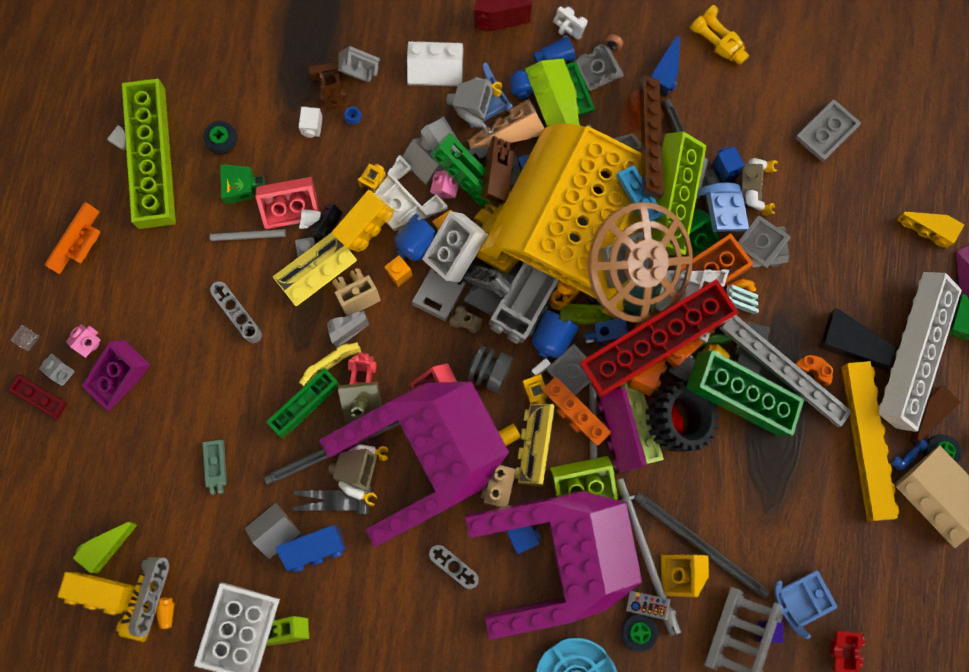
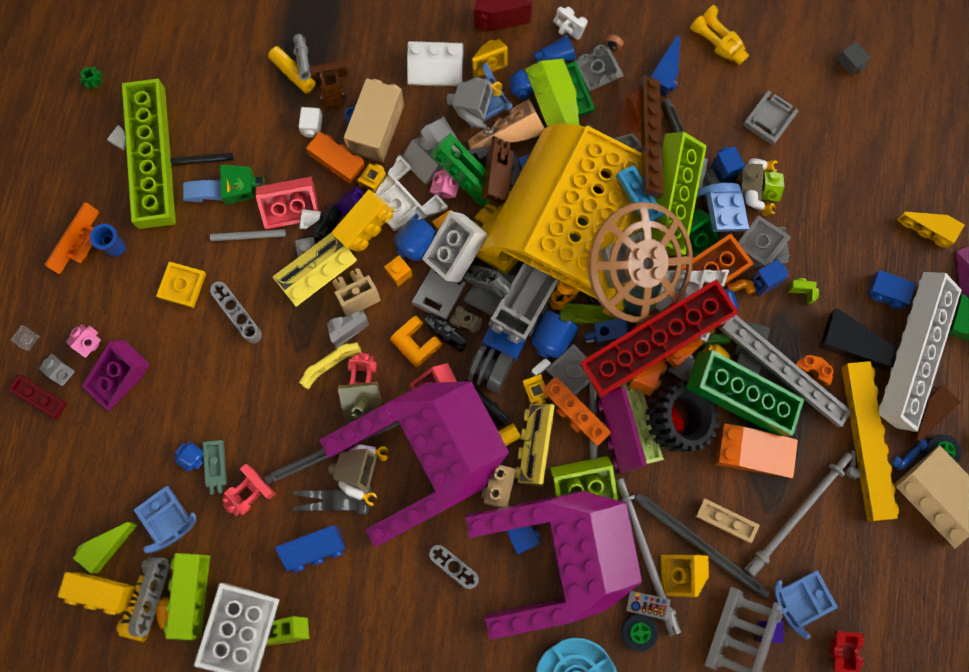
(91, 78): none -> green gear
(106, 238): none -> blue plant
(164, 519): none -> medium blue piece
(181, 284): none -> yellow plate
(187, 596): none -> lime brick
(189, 456): none -> blue head
(202, 159): none -> black bar
(204, 189): none -> medium blue slope
(225, 142): black wheel -> none
(234, 503): none -> coral tile
(271, 530): light grey slope -> none
(289, 68): none -> yellow axle
(301, 51): none -> light grey pin
(303, 403): green brick -> none
(336, 157): none -> orange brick
(349, 200): none -> dark purple panel
(358, 63): light grey hinge -> none
(374, 120): none -> tan brick
(409, 348): none -> light orange connector
(445, 332): none -> black hinge
(493, 53): none -> yellow slope
(494, 411): none -> black pin
(502, 344): none -> blue brick
(727, 520): none -> tan plate
(743, 296): light aqua tile -> none
(755, 451): none -> slope
(762, 557): none -> light grey bar
(769, 277): none -> blue brick
(772, 116): none -> light grey container
(773, 186): none -> lime bracket
(800, 285): none -> lime bracket
(828, 130): light grey plate -> none
(852, 471): none -> light grey hand
(854, 59): none -> dark grey brick
(890, 289): none -> blue brick

